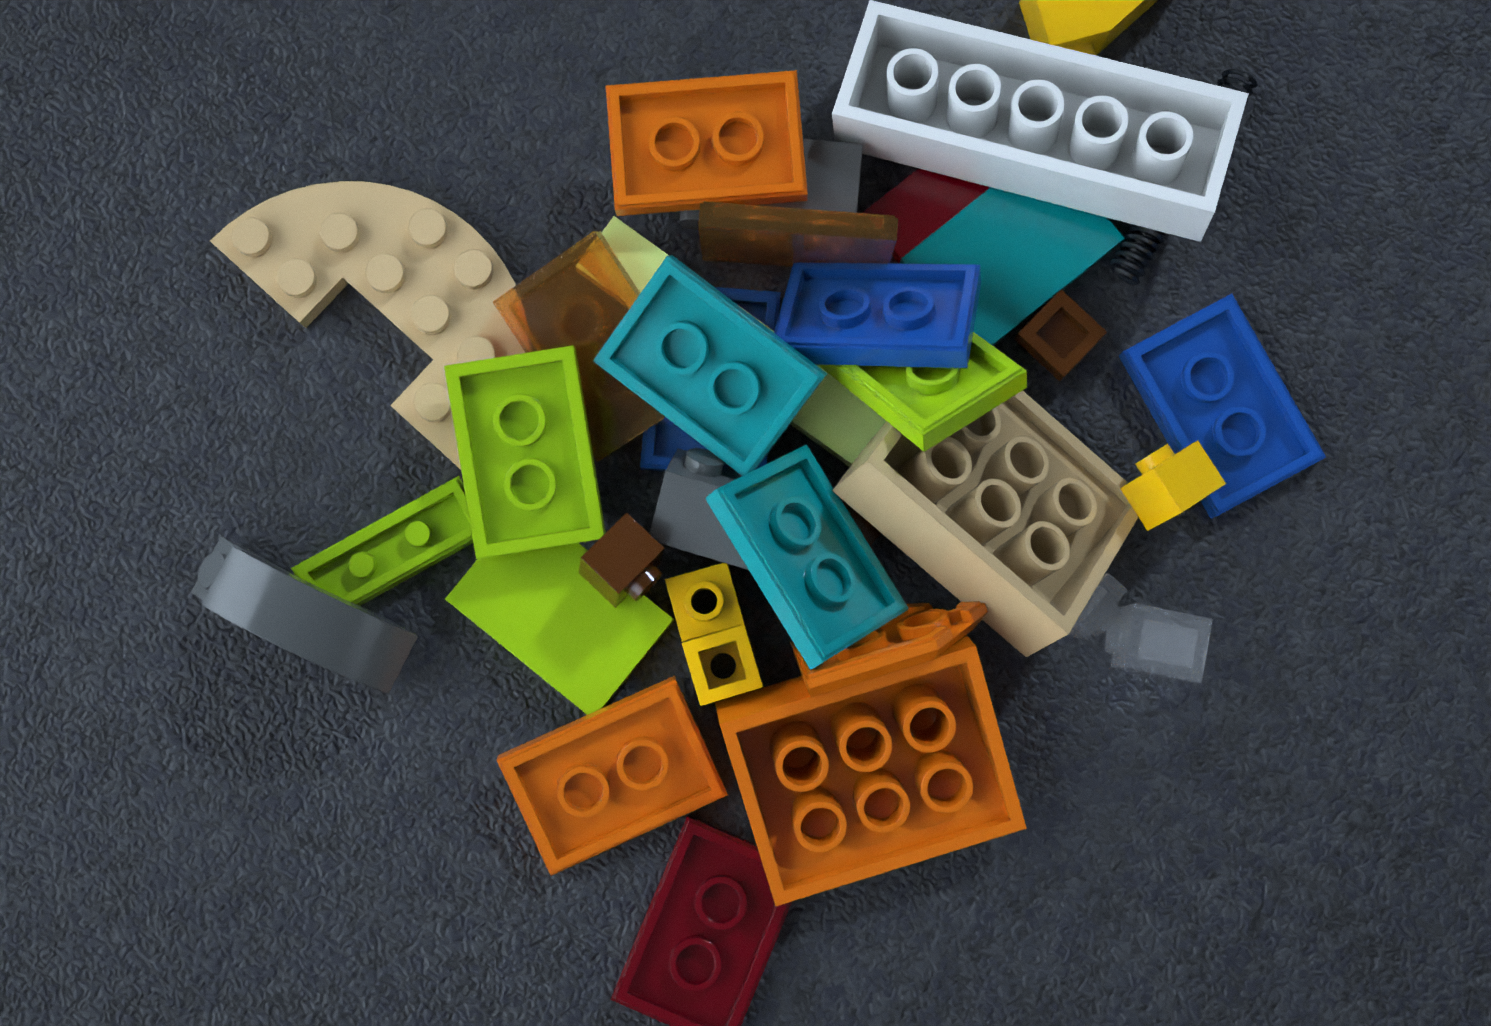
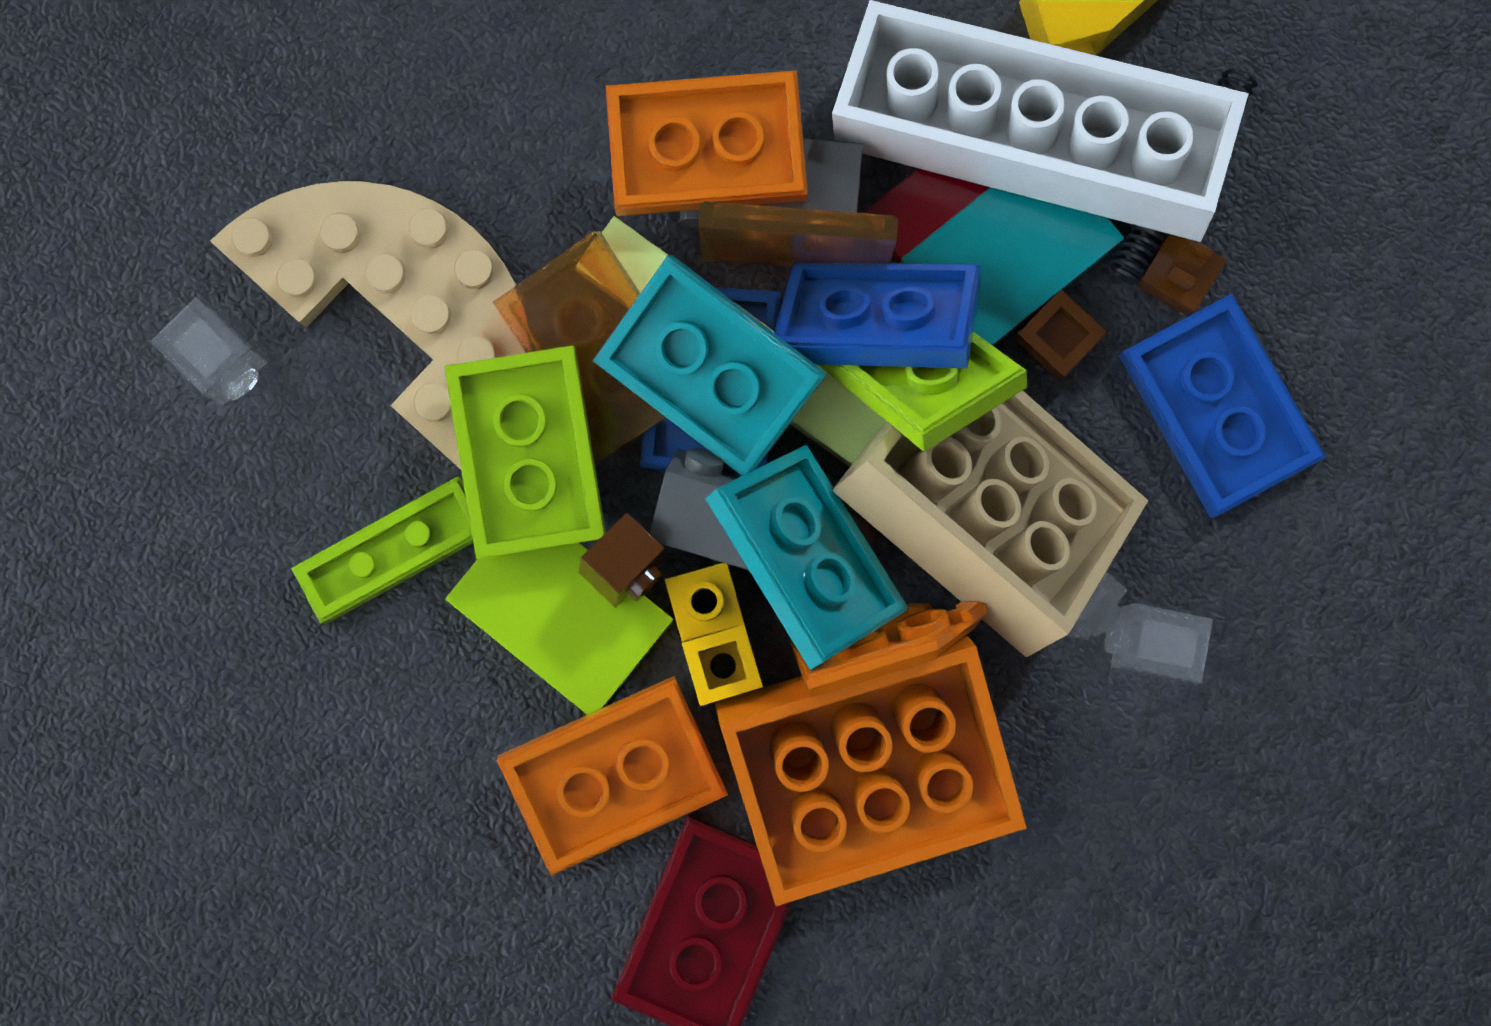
(210, 352): none -> clear brick
(302, 617): dark grey arch -> none
(1171, 483): yellow plate -> none
(1181, 273): none -> reddish brown tile

